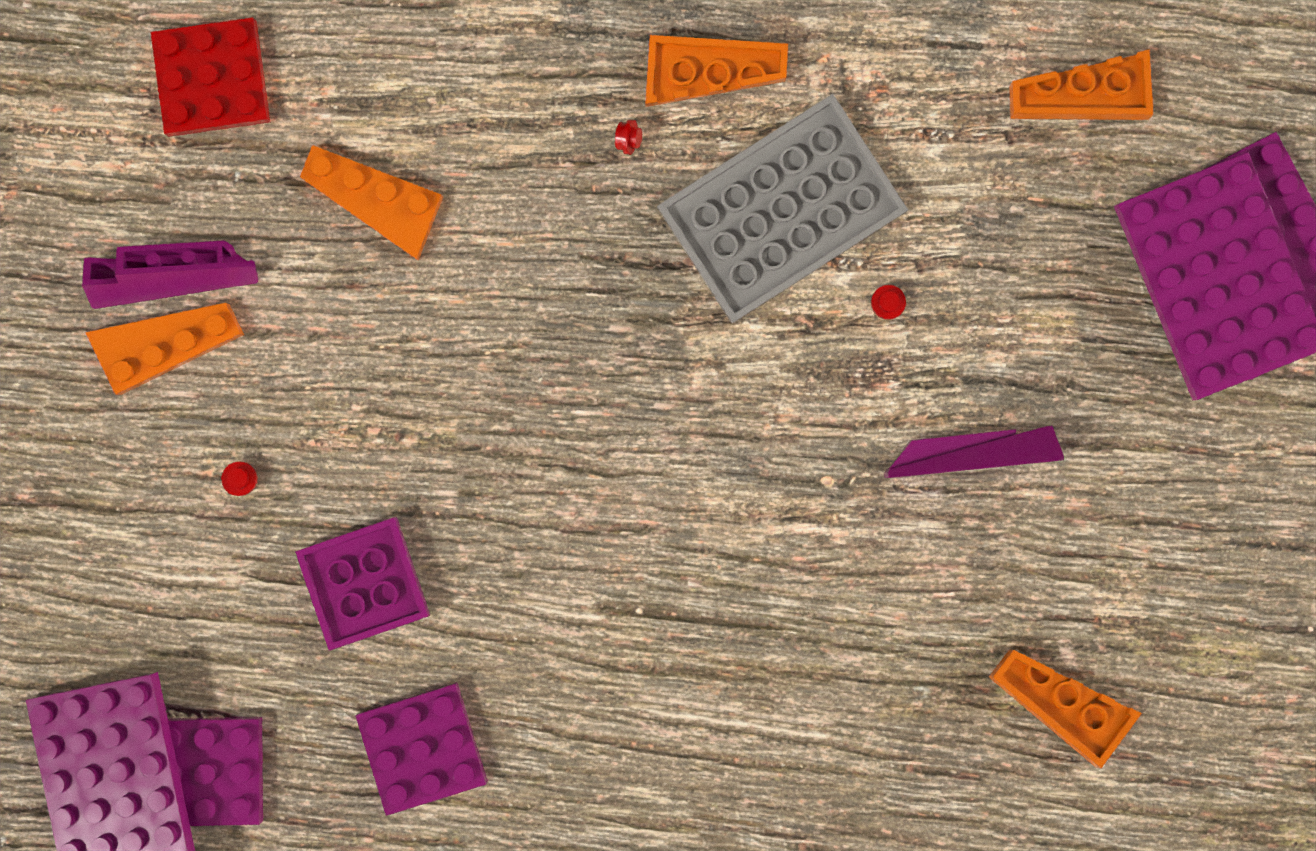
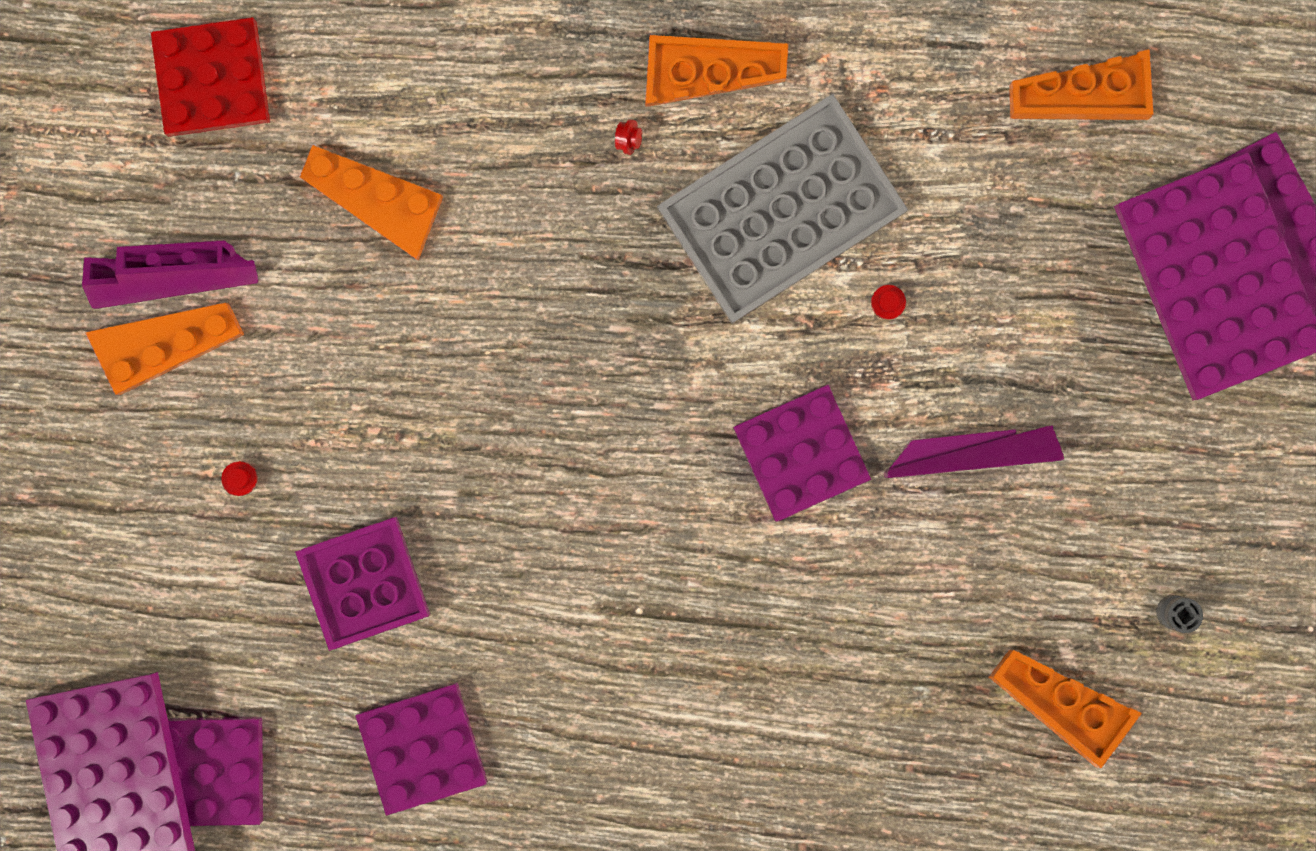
(801, 453): none -> magenta plate
(1171, 612): none -> dark grey wheel

